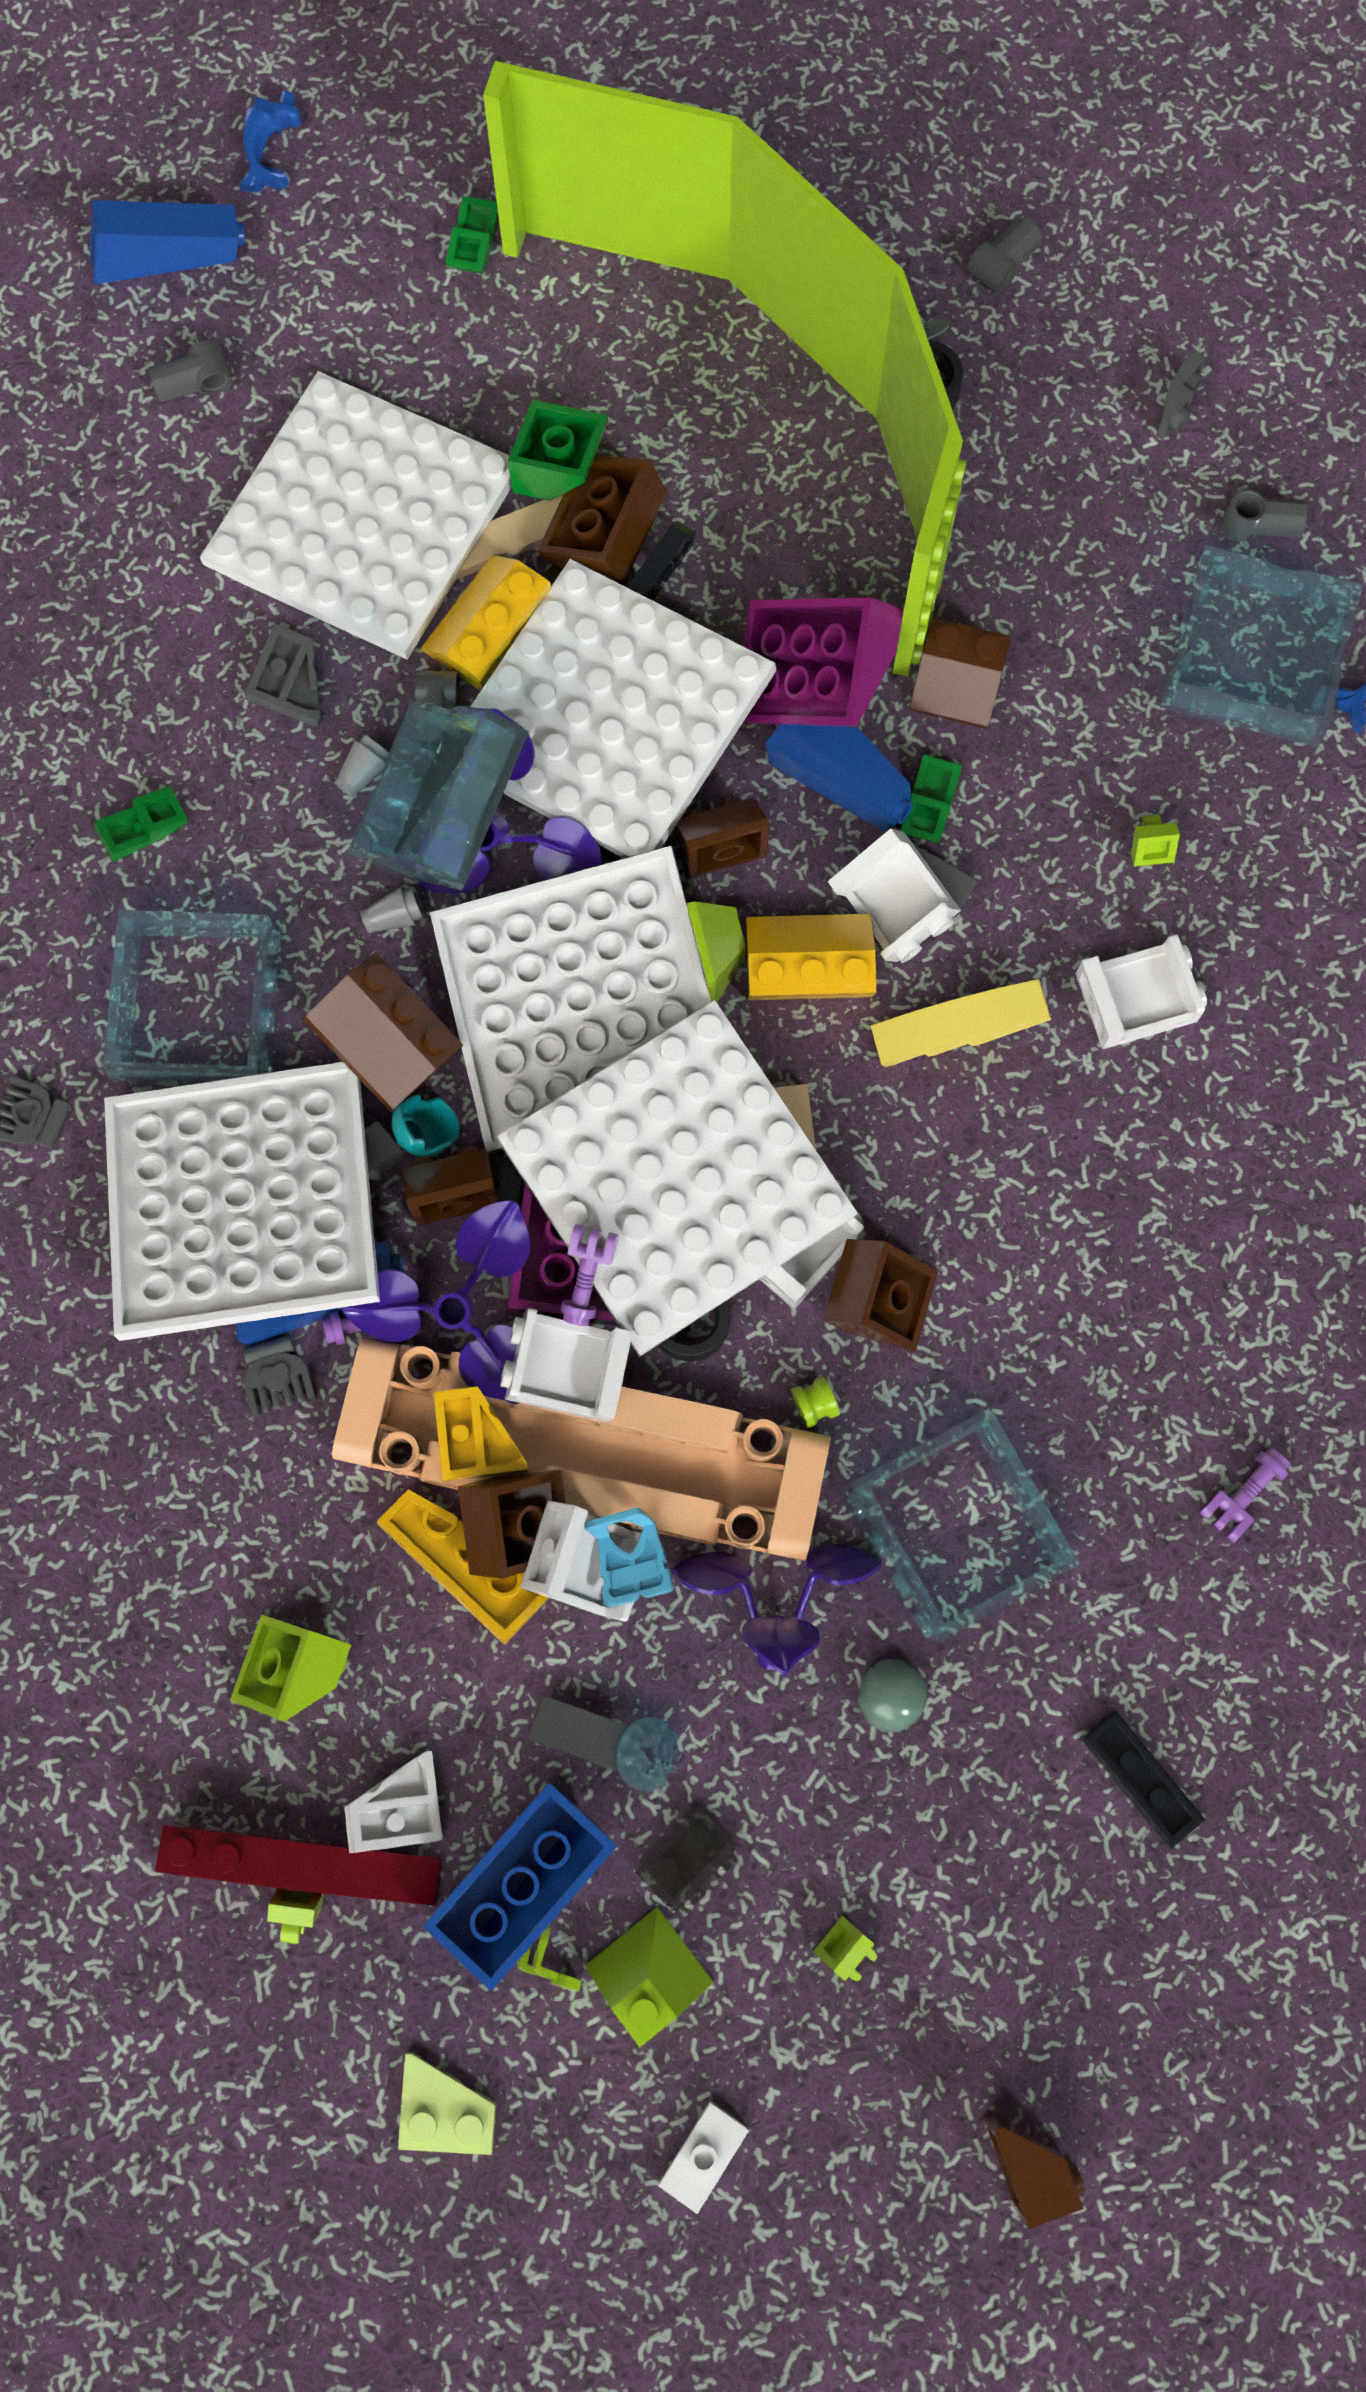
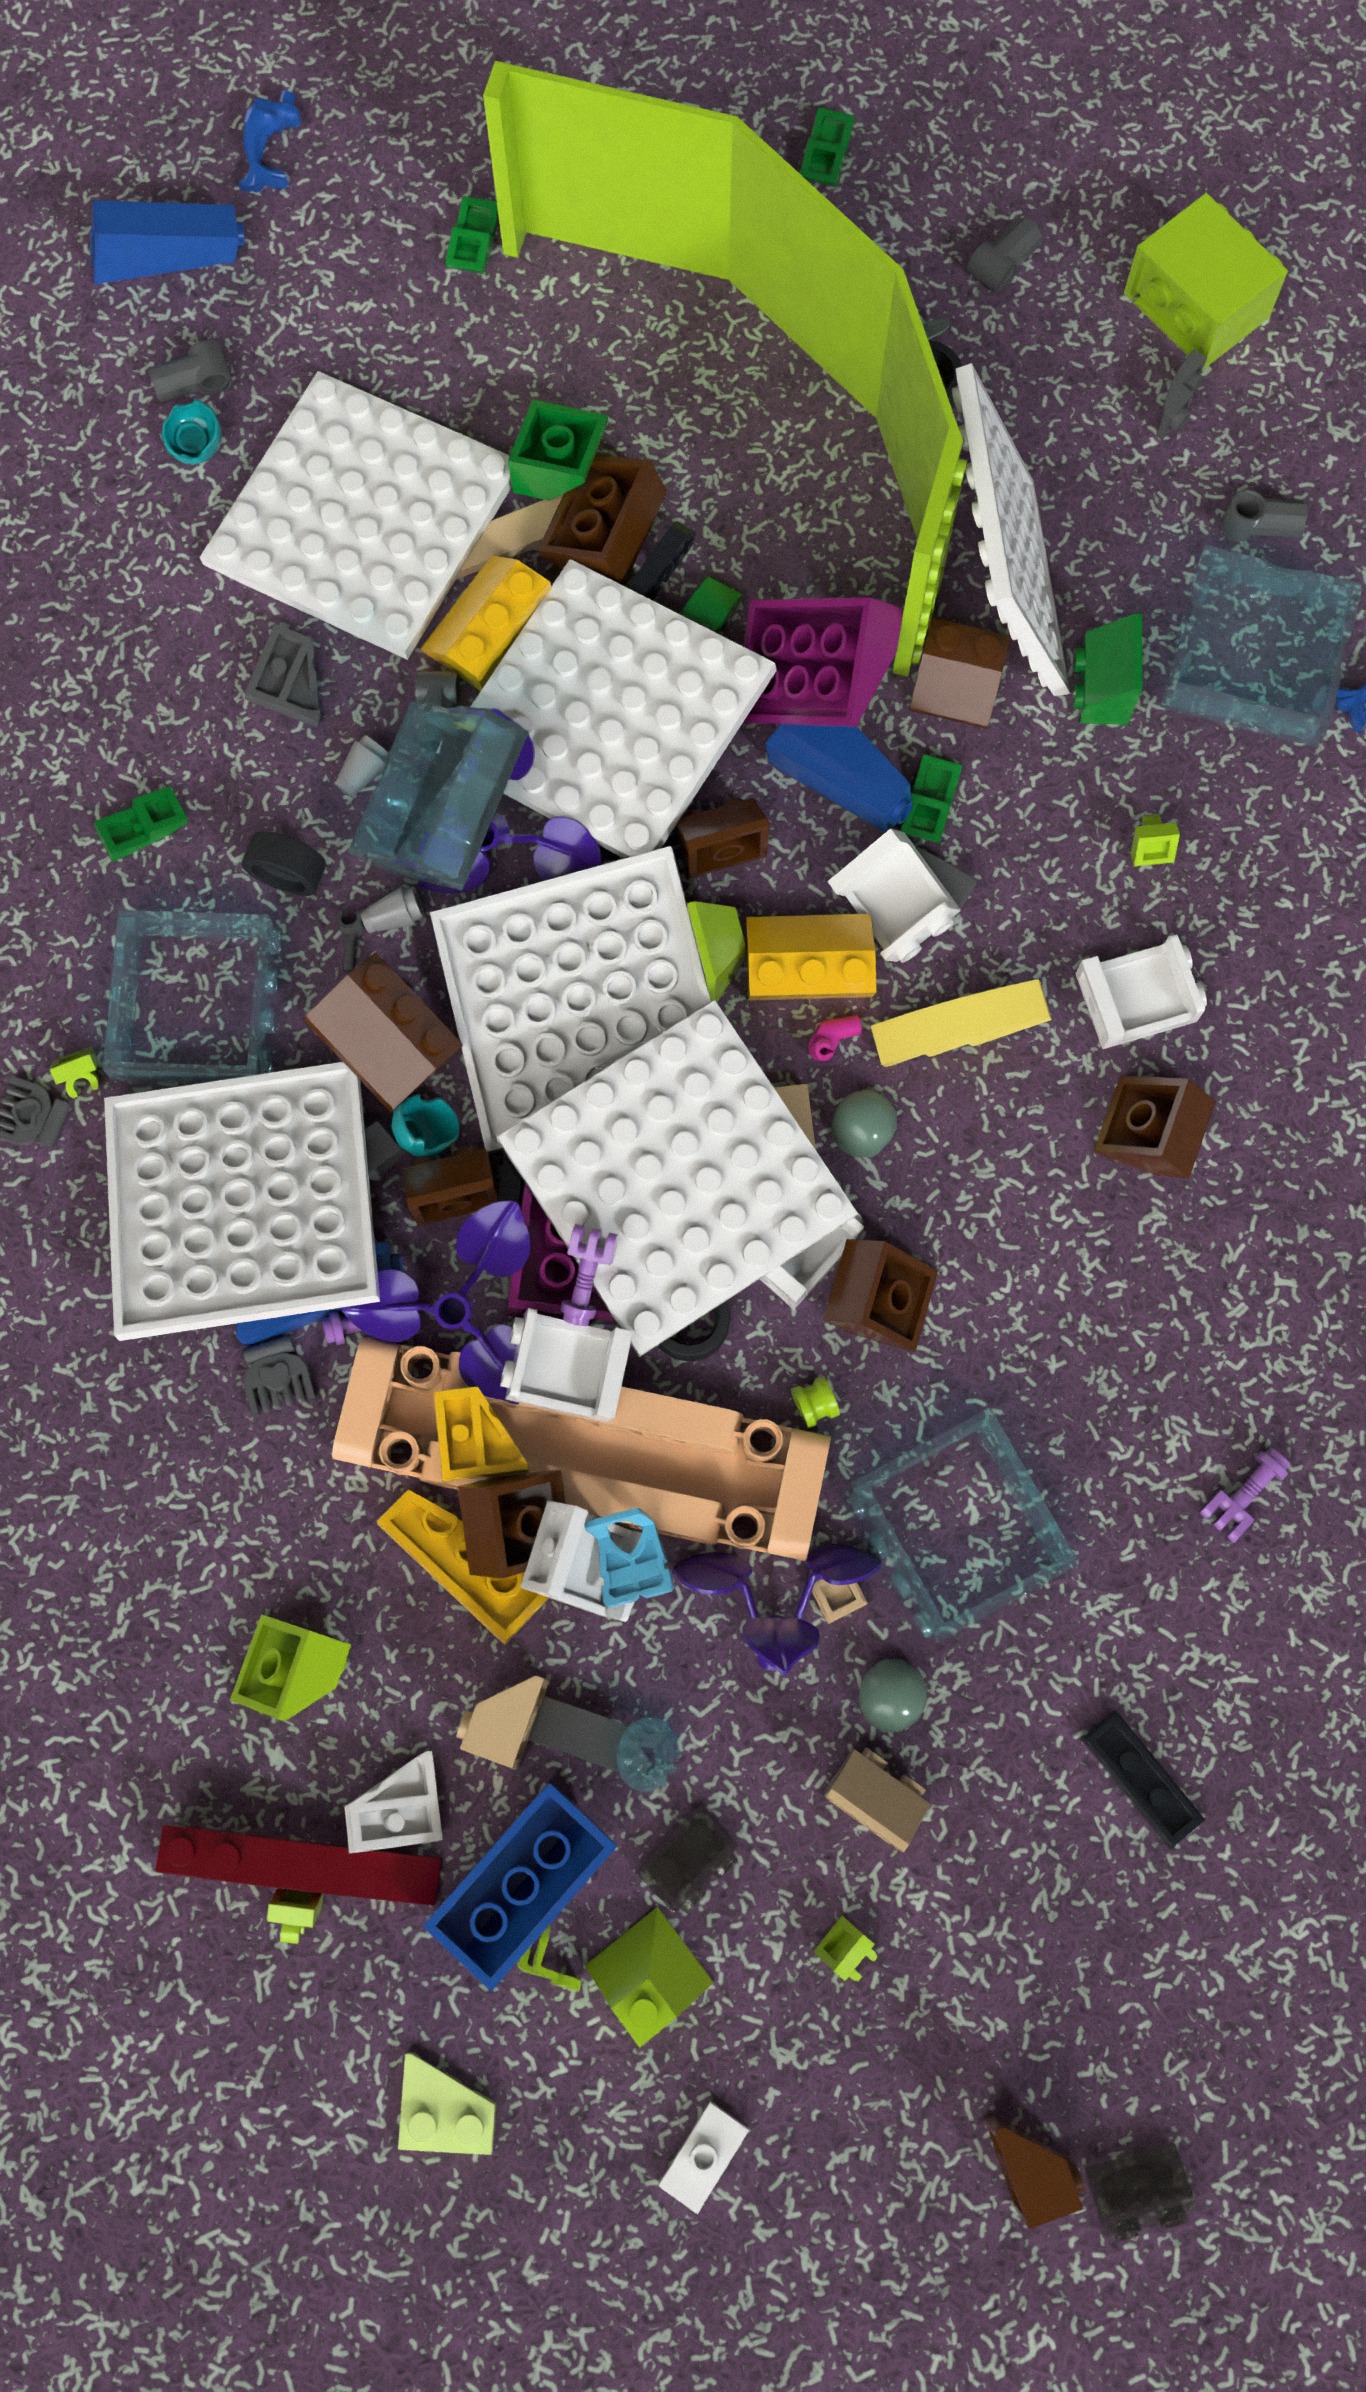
(76, 1066): none -> lime tile
(192, 433): none -> teal hair
(284, 863): none -> black tyre
(350, 933): none -> dark grey hand
(503, 1723): none -> tan slope
(712, 604): none -> green slope
(827, 147): none -> green slope
(829, 1035): none -> dark pink arm
(837, 1600): none -> tan tile
(863, 1123): none -> sand green hair
(877, 1799): none -> tan slope
(1011, 532): none -> white plate
(1109, 672): none -> green slope
(1140, 2192): none -> clear smoke bracket
(1156, 1124): none -> reddish brown slope
(1205, 280): none -> lime container

